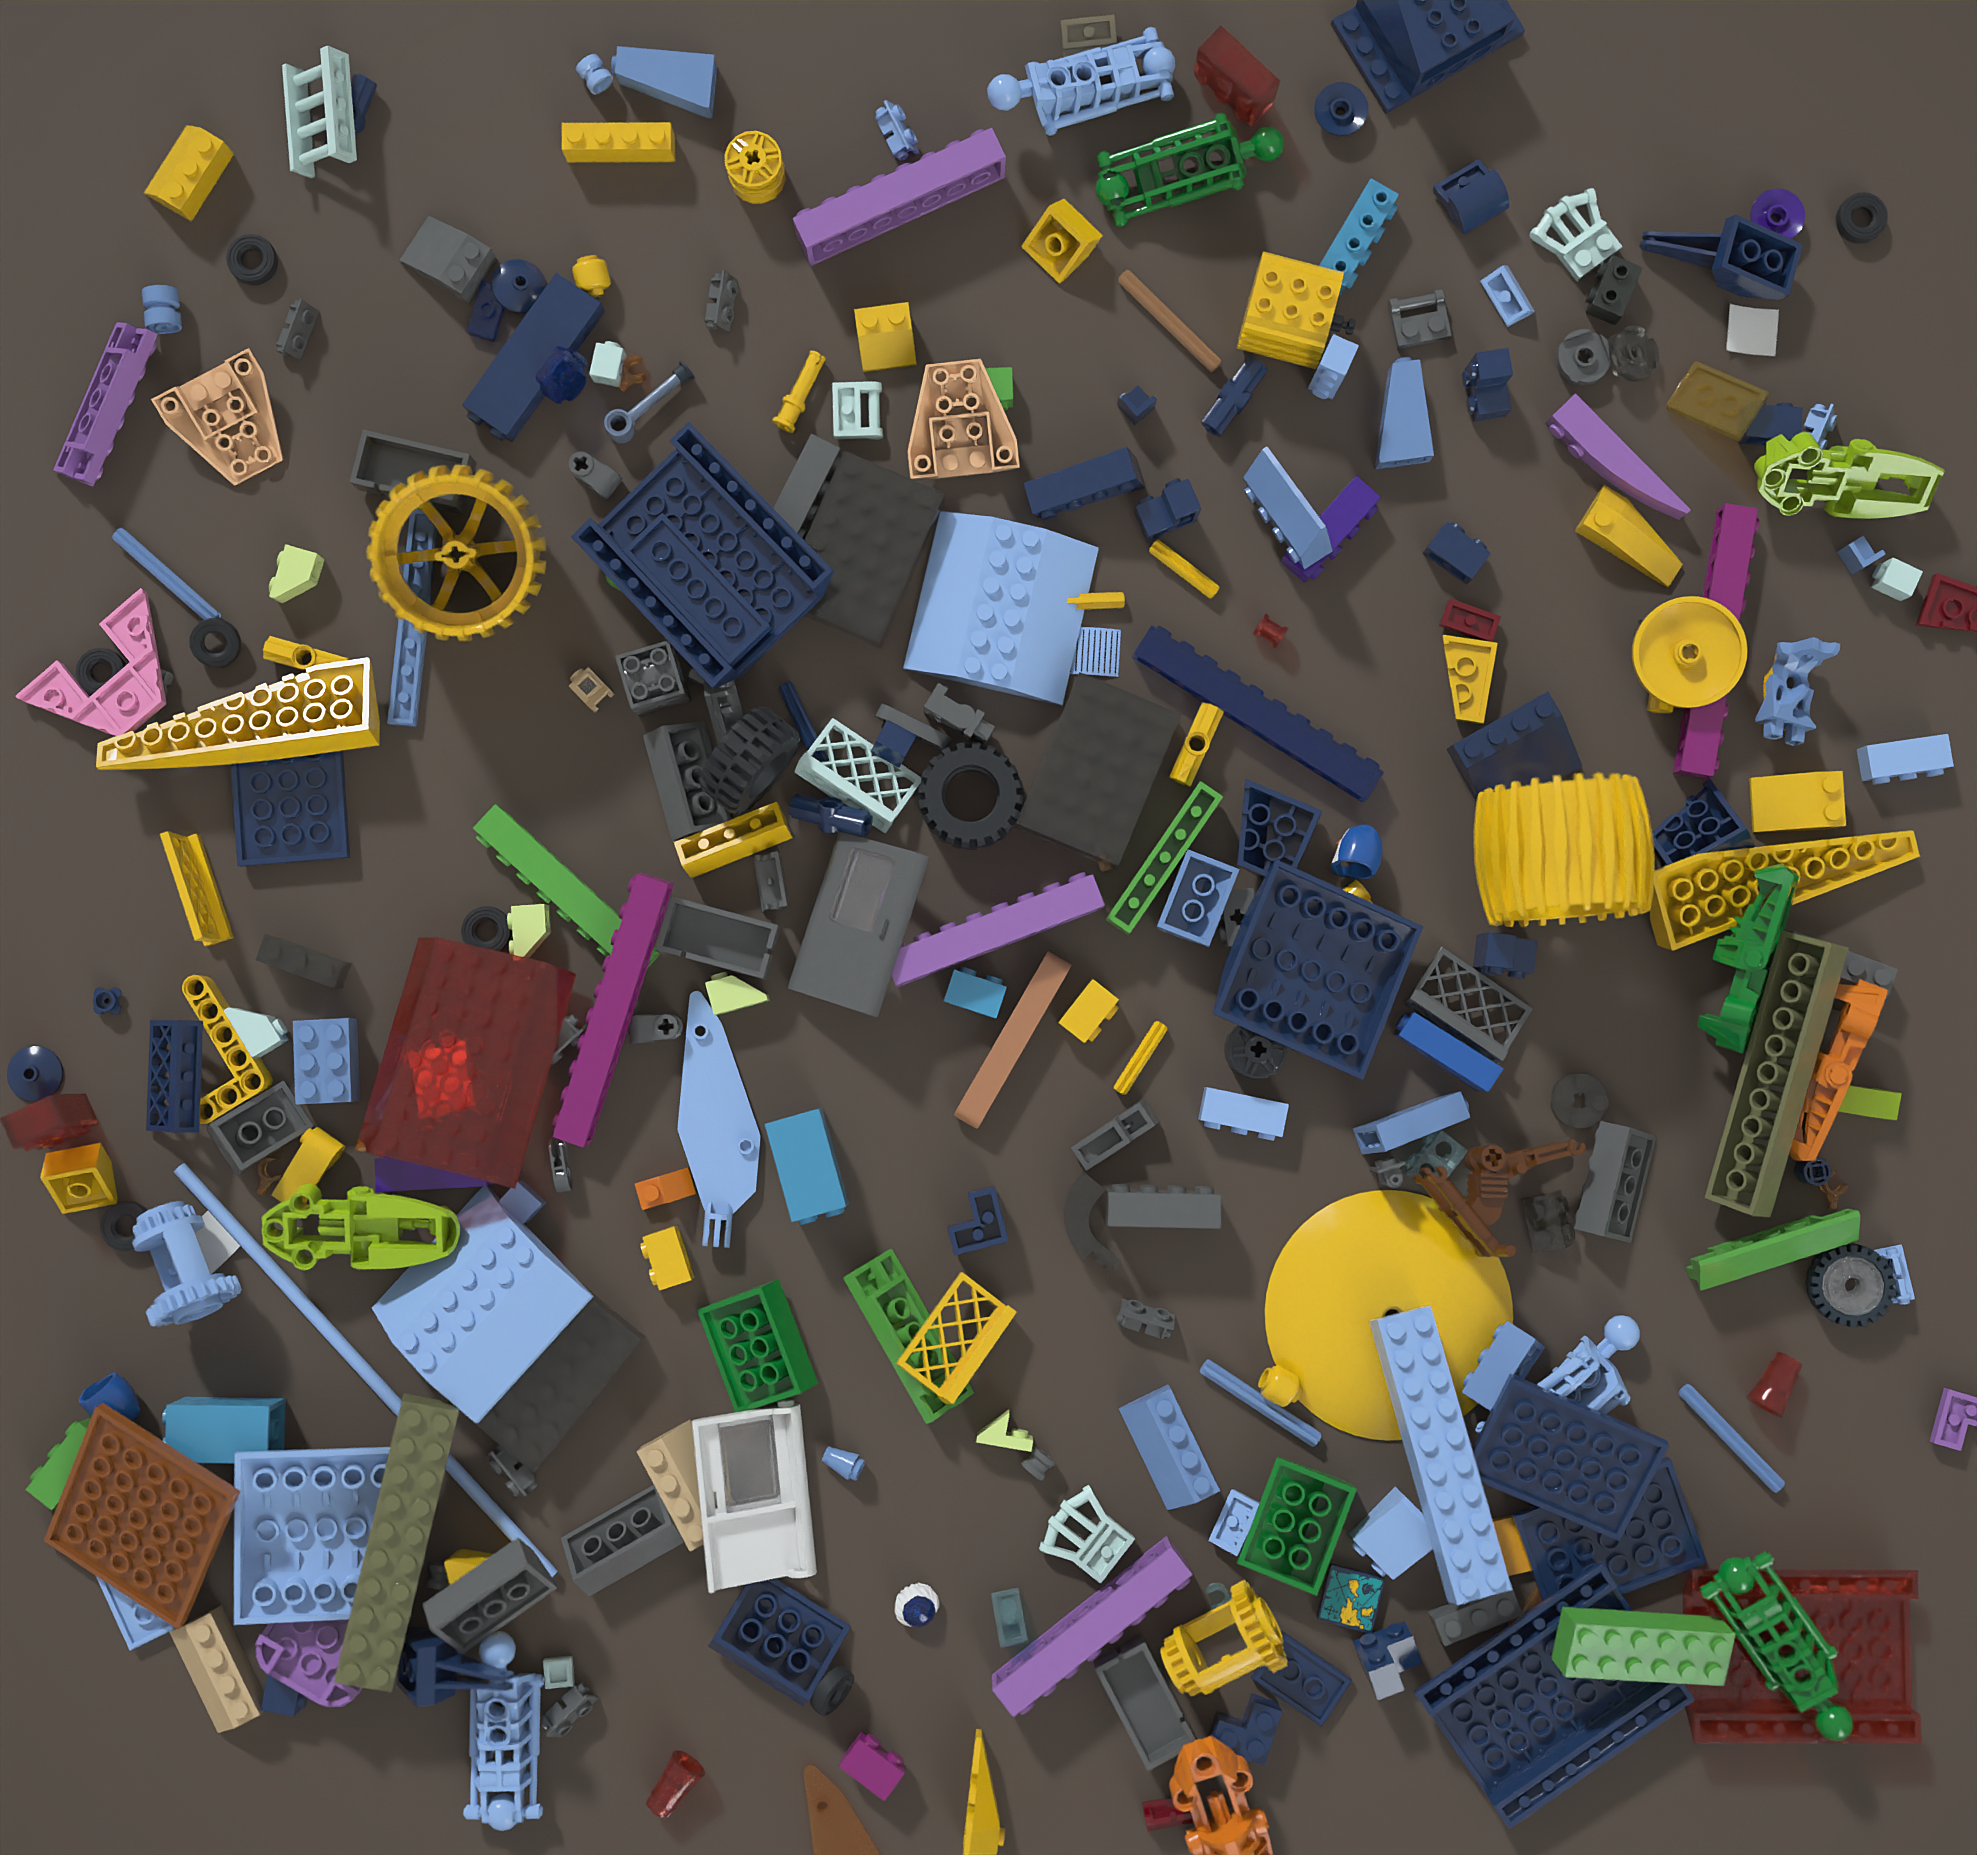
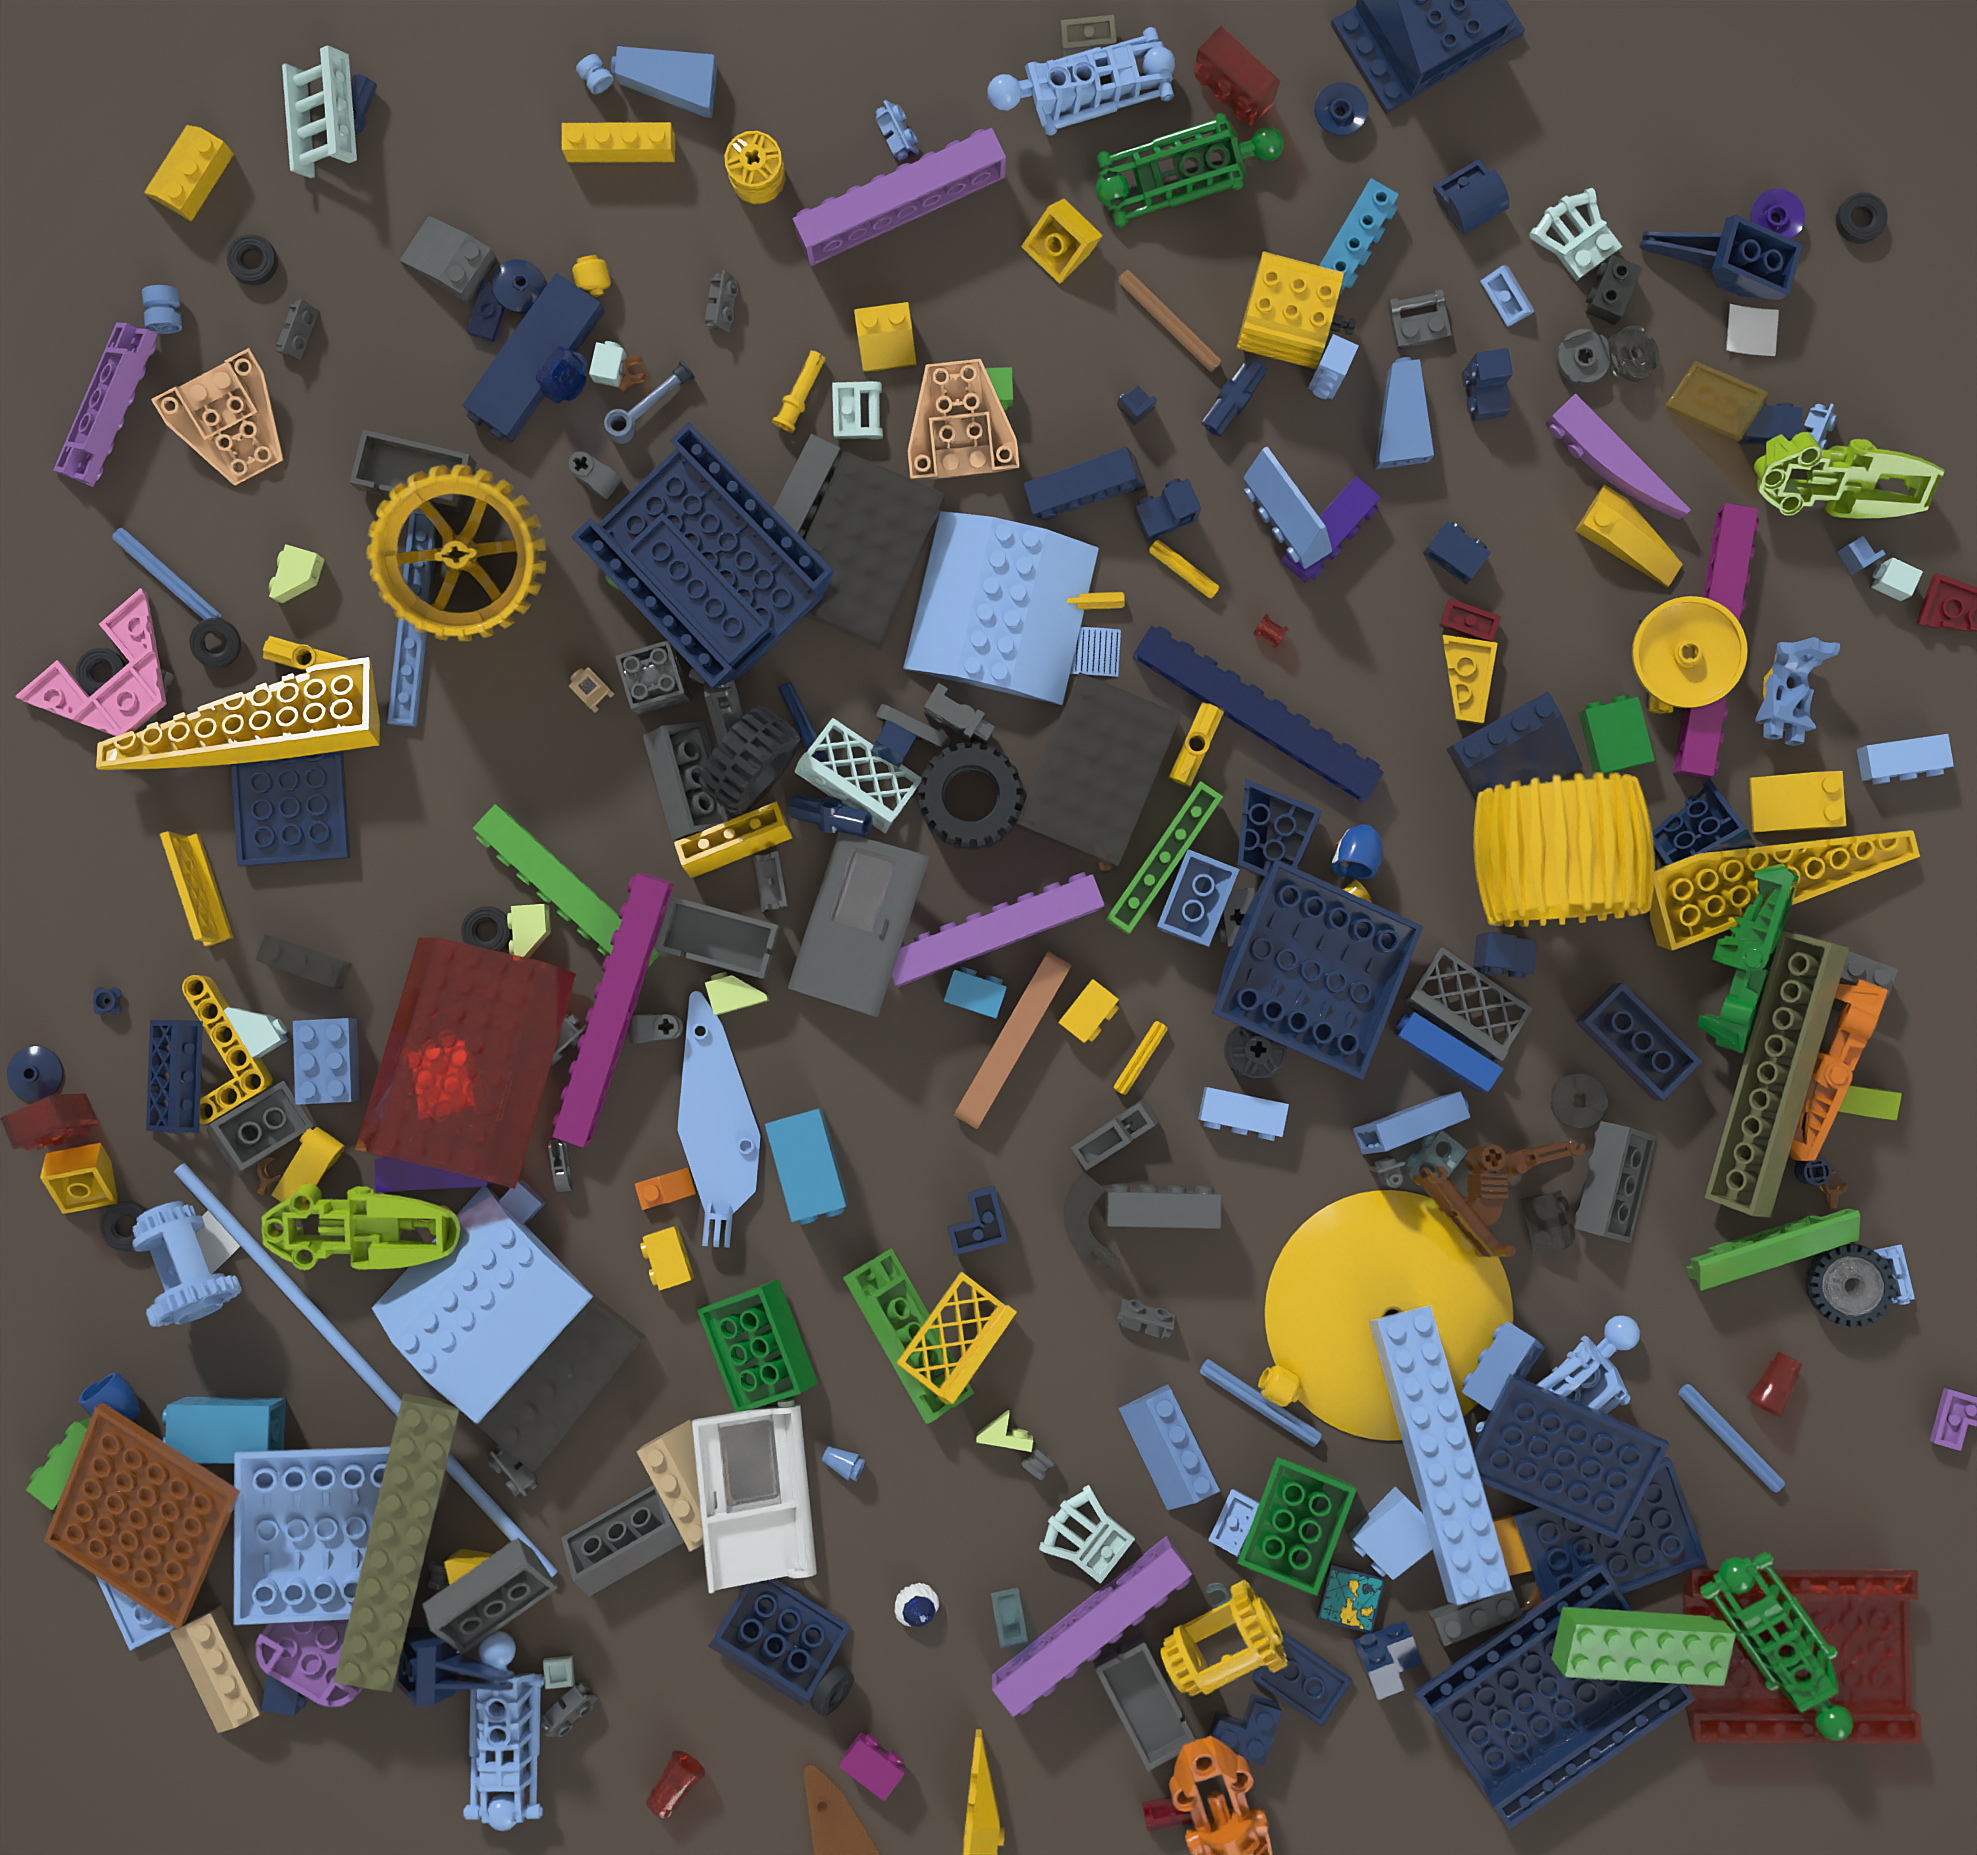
(1616, 735): none -> green brick
(1638, 1041): none -> dark blue brick

